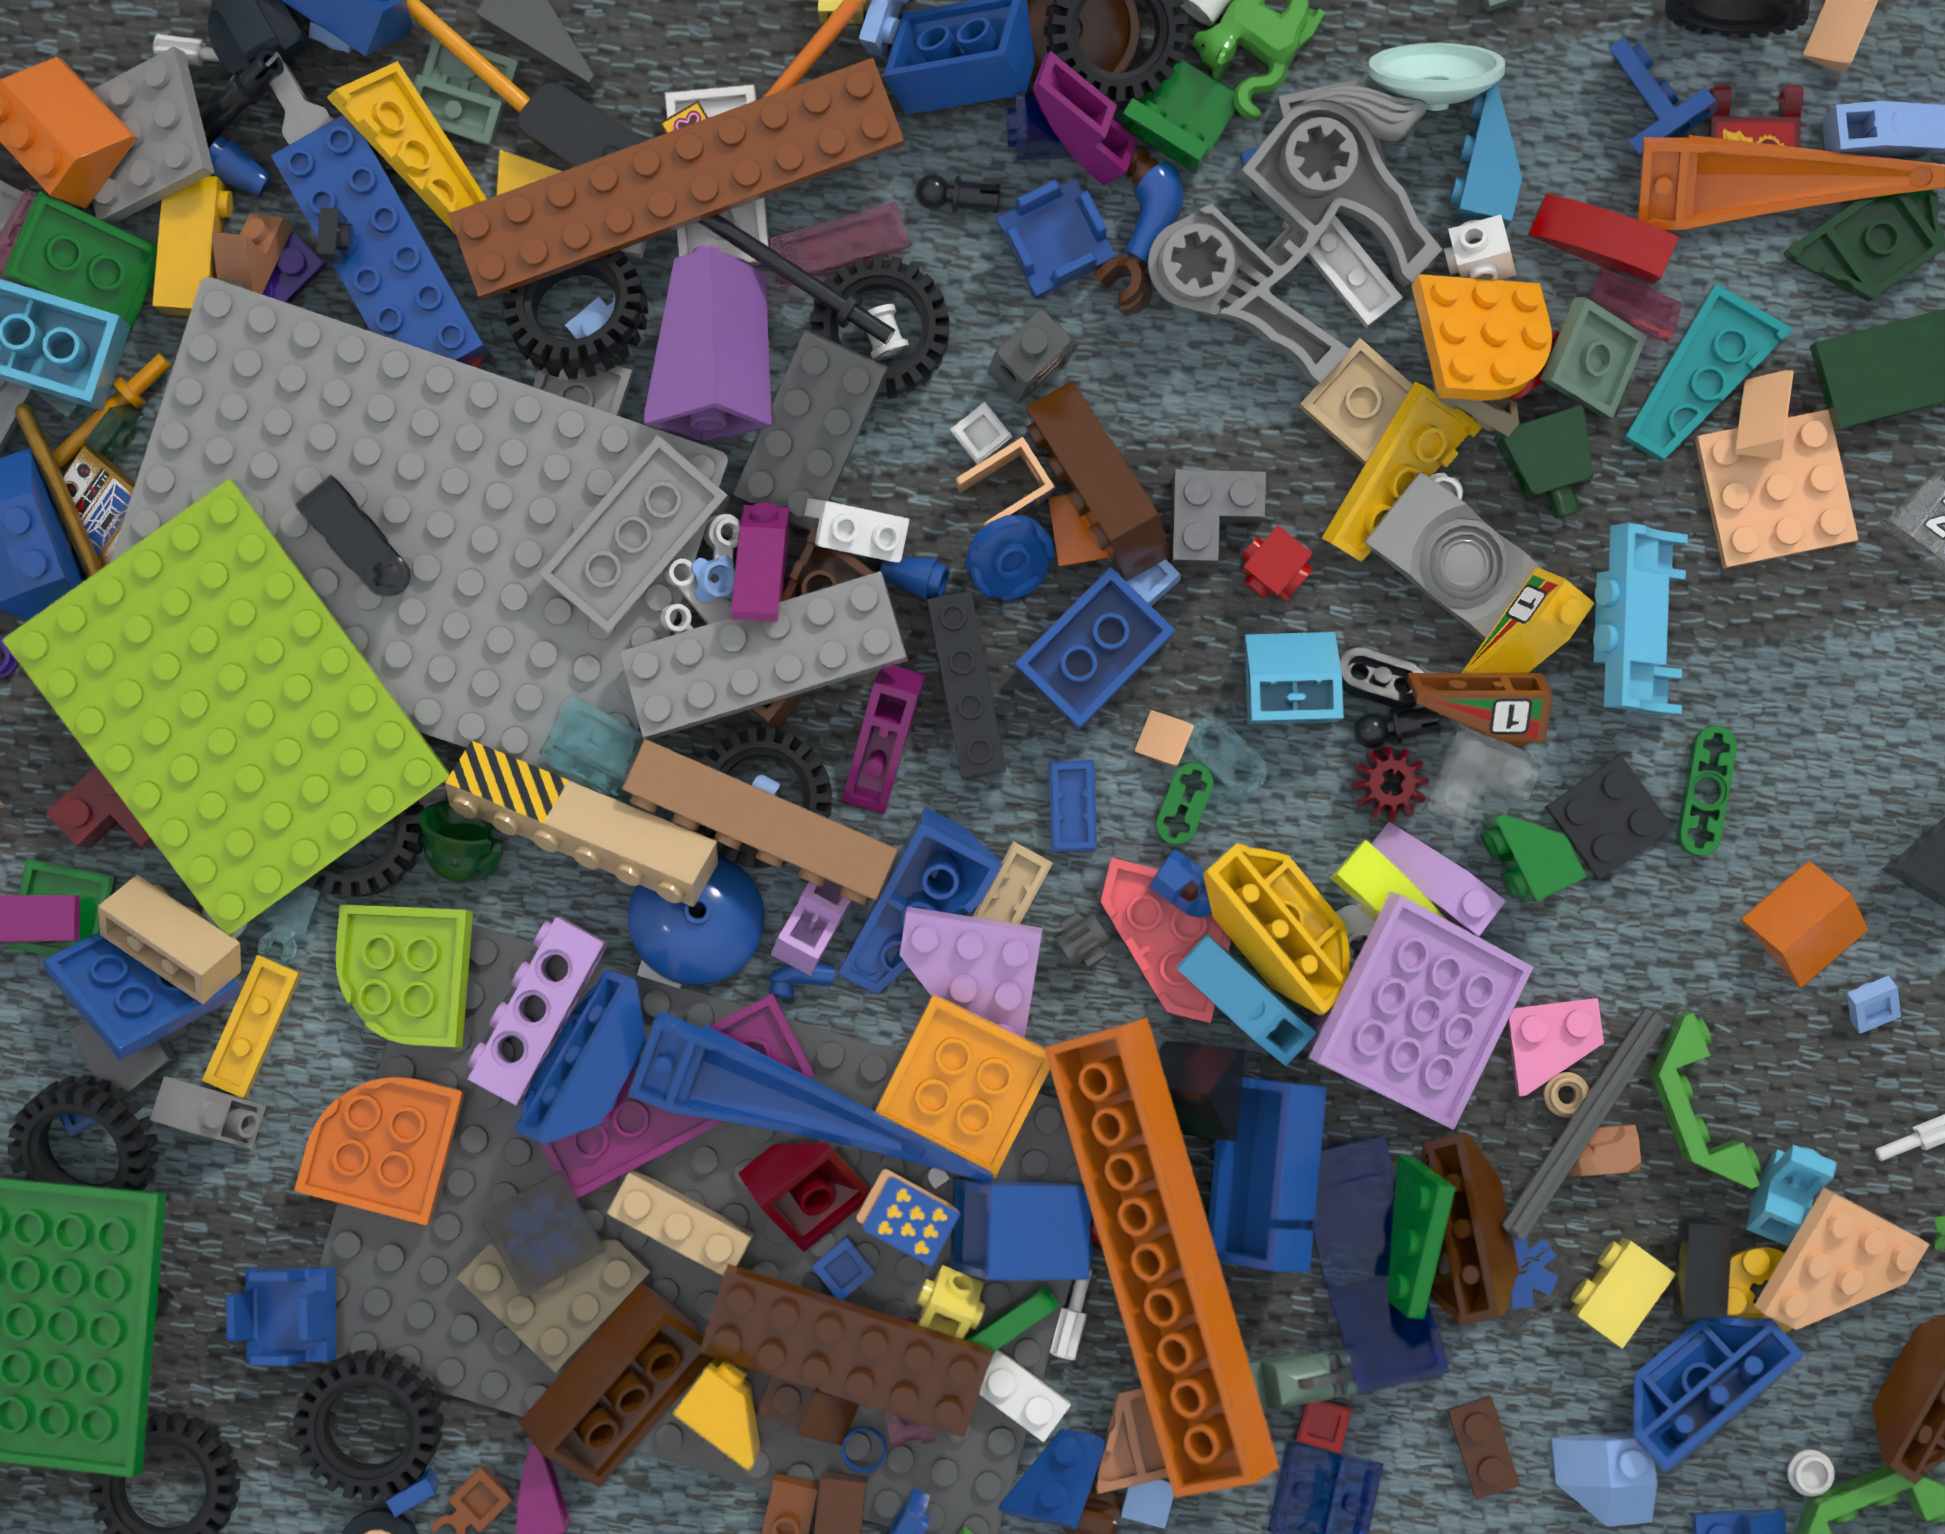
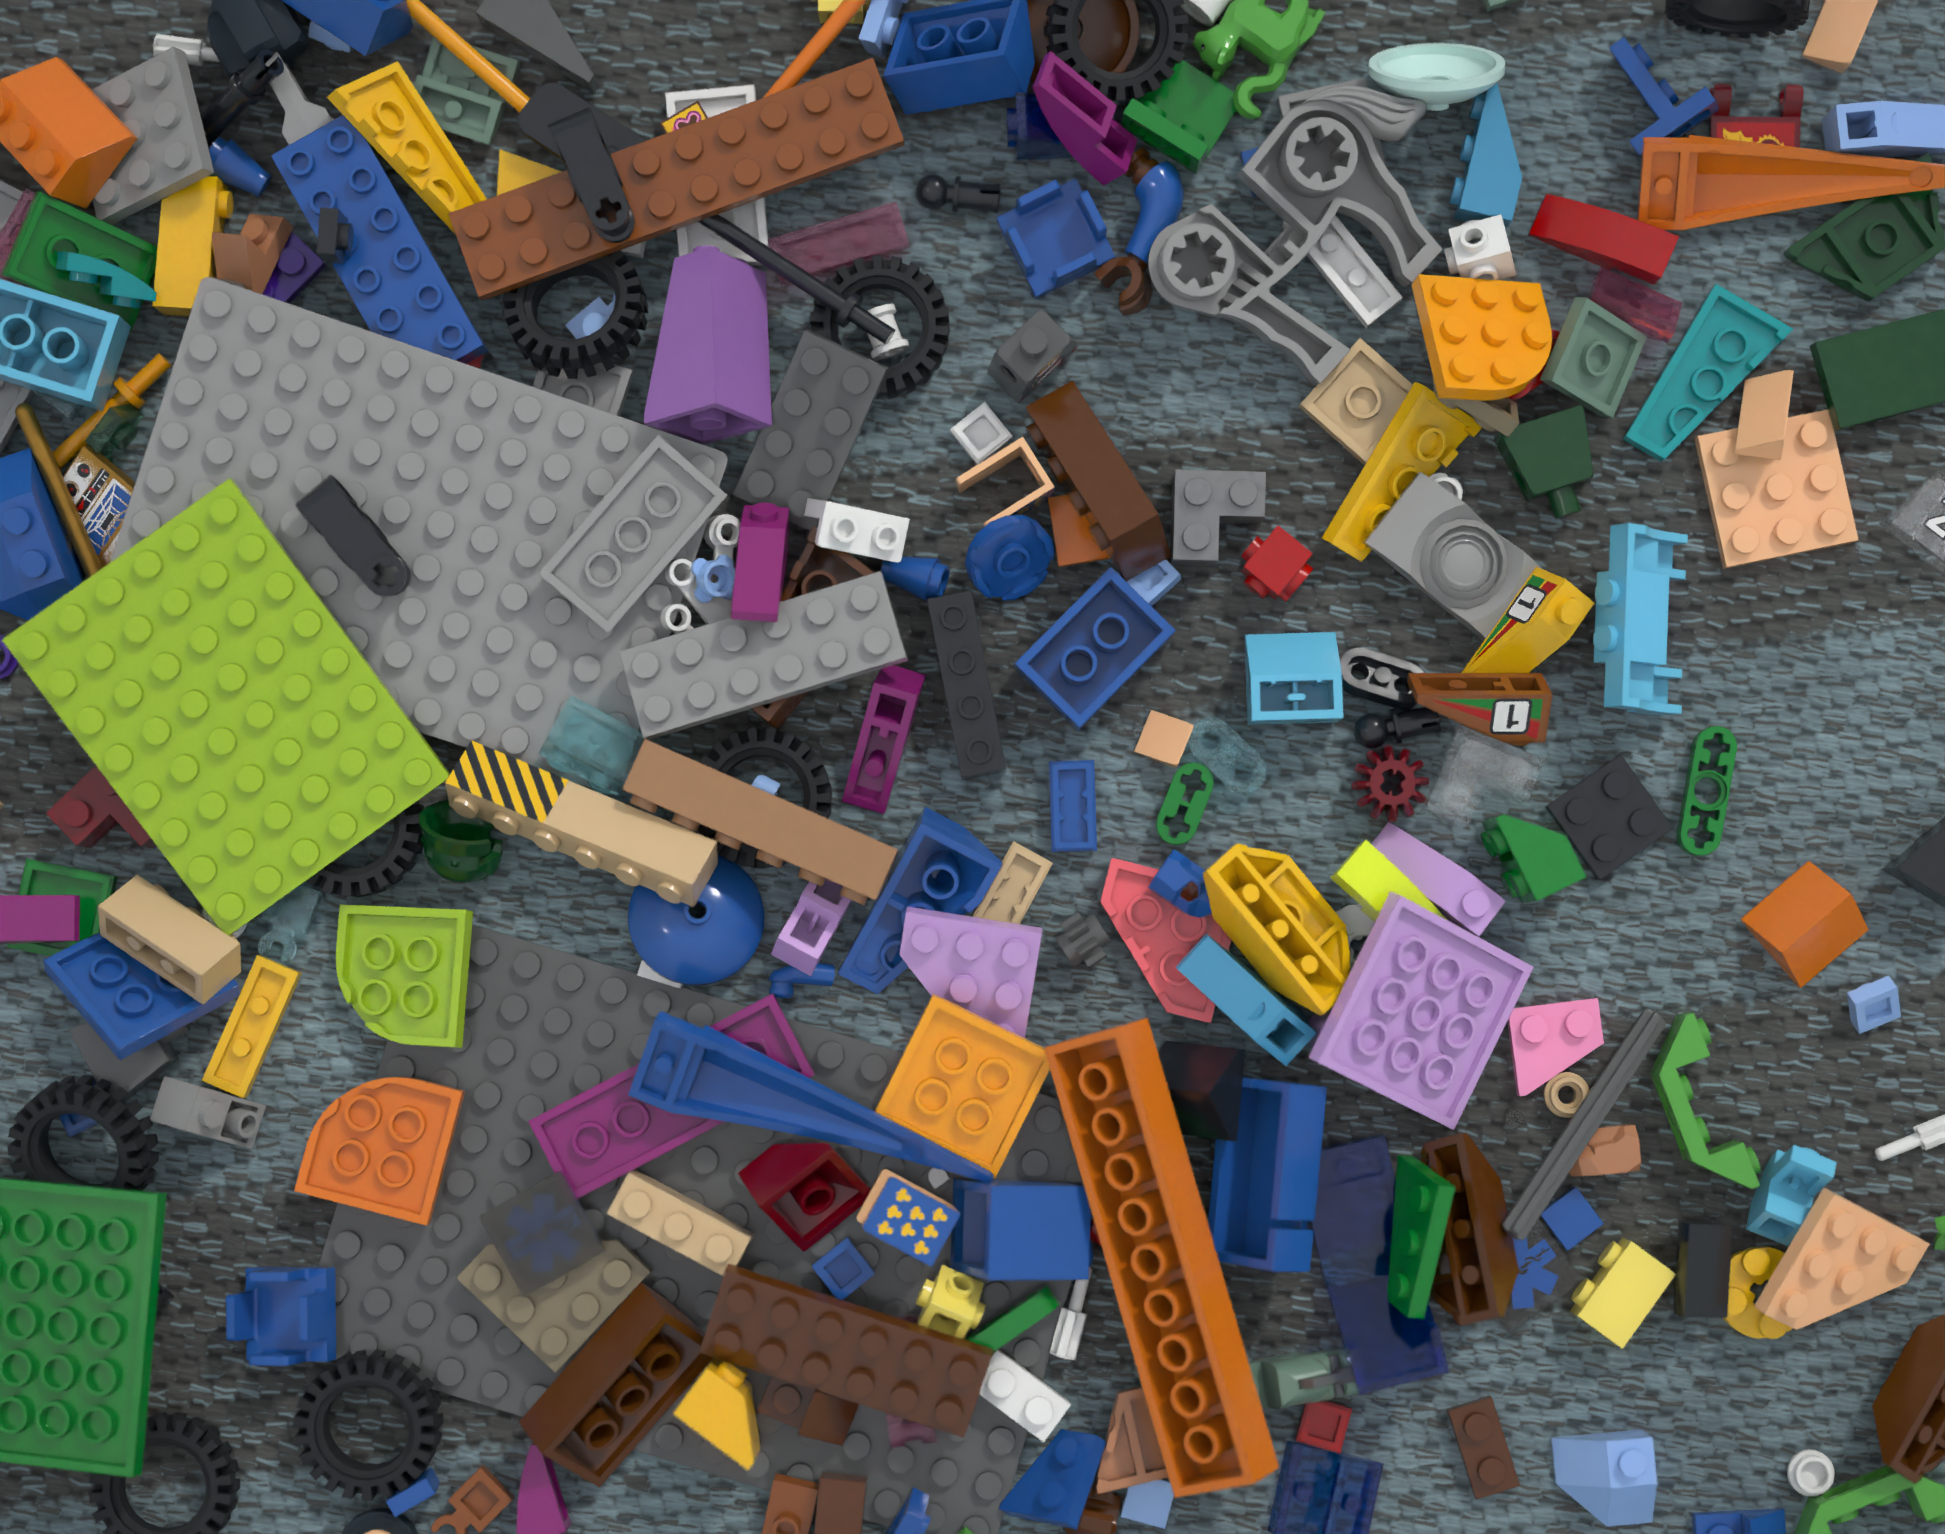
(124, 286): none -> teal slope
(583, 954): lavender brick -> none
(586, 1062): blue wedge -> none
(593, 174): none -> black piece
(855, 1468): blue axle -> none
(1570, 1218): none -> blue tile
(1706, 1383): blue wedge -> none

